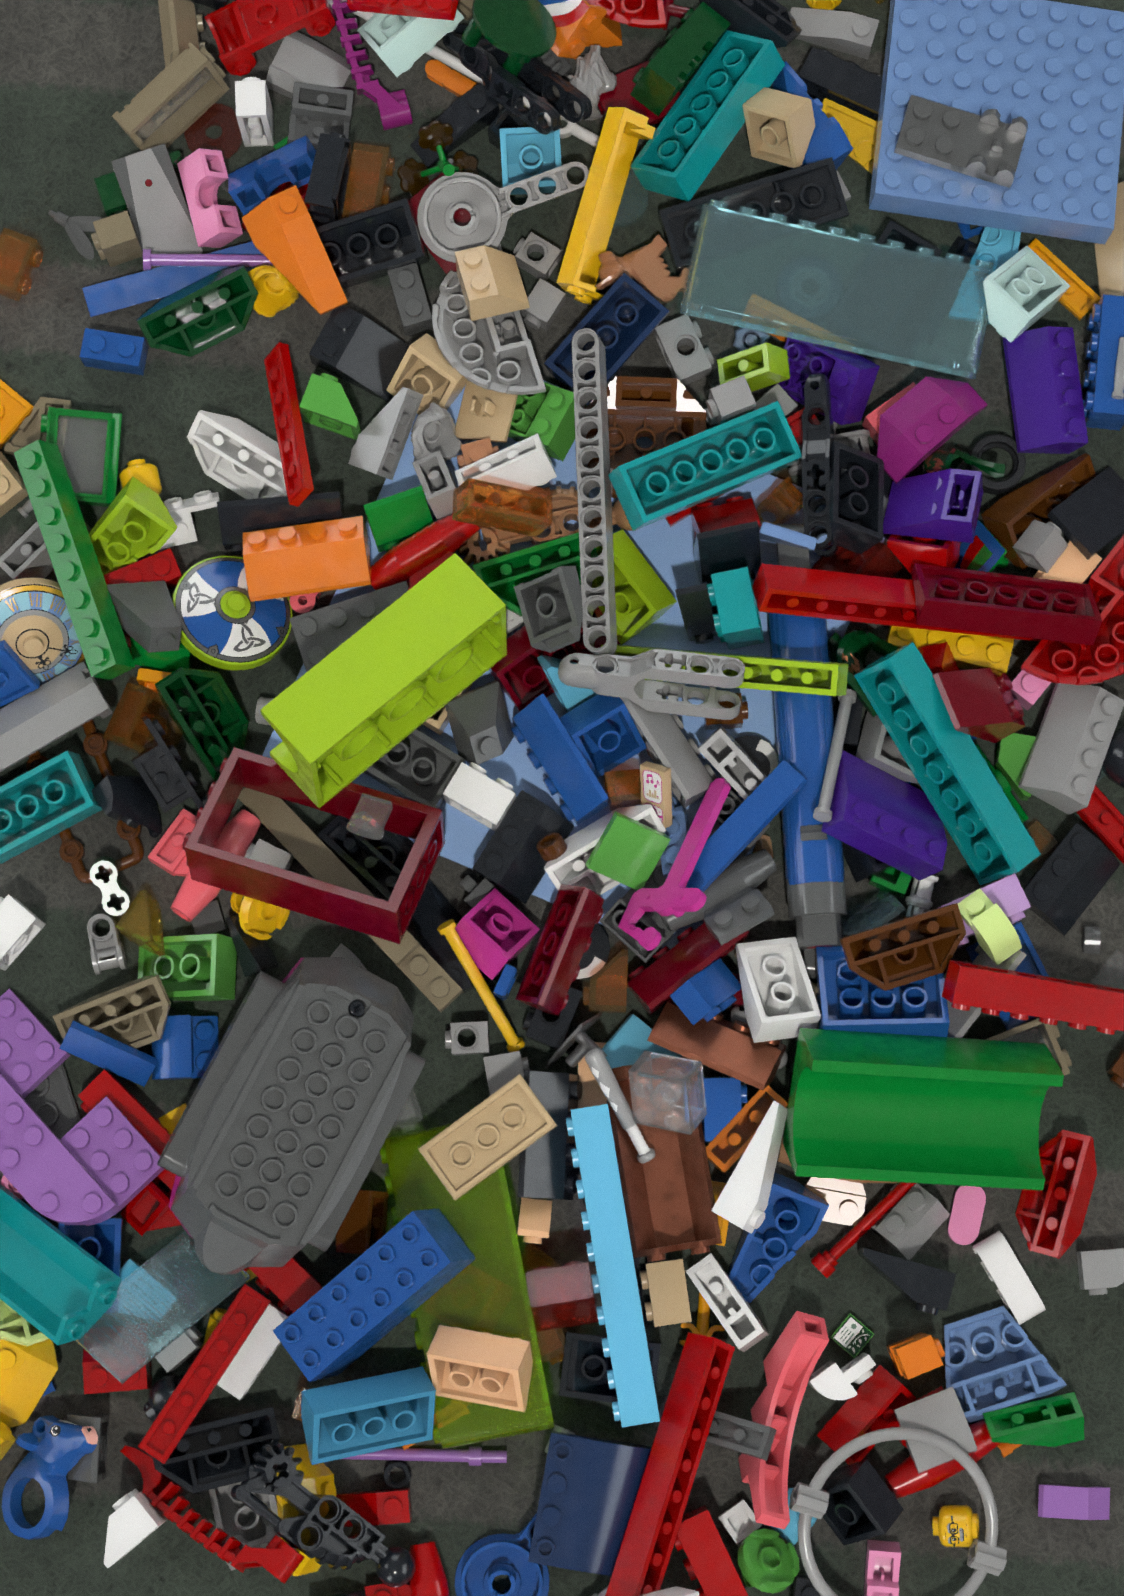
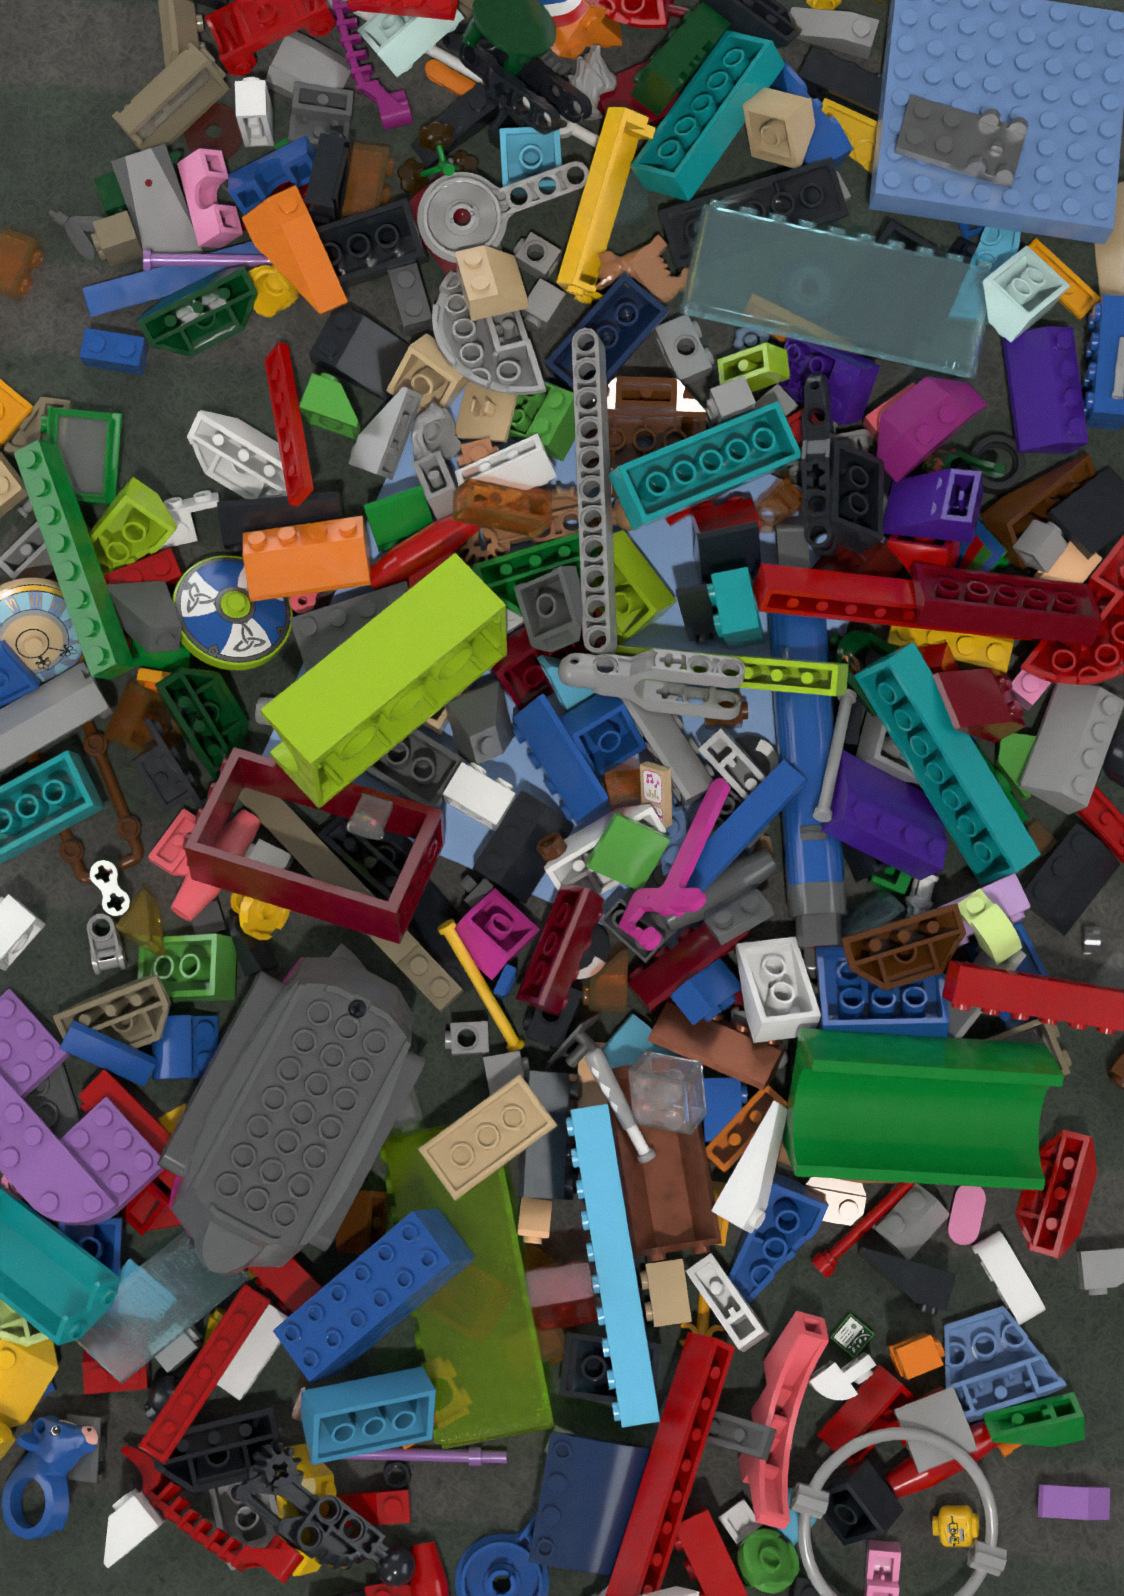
(129, 801): black slope -> none
(142, 471): yellow head -> none
(480, 1367): light nougat slope -> none
(785, 536): medium blue tile -> none

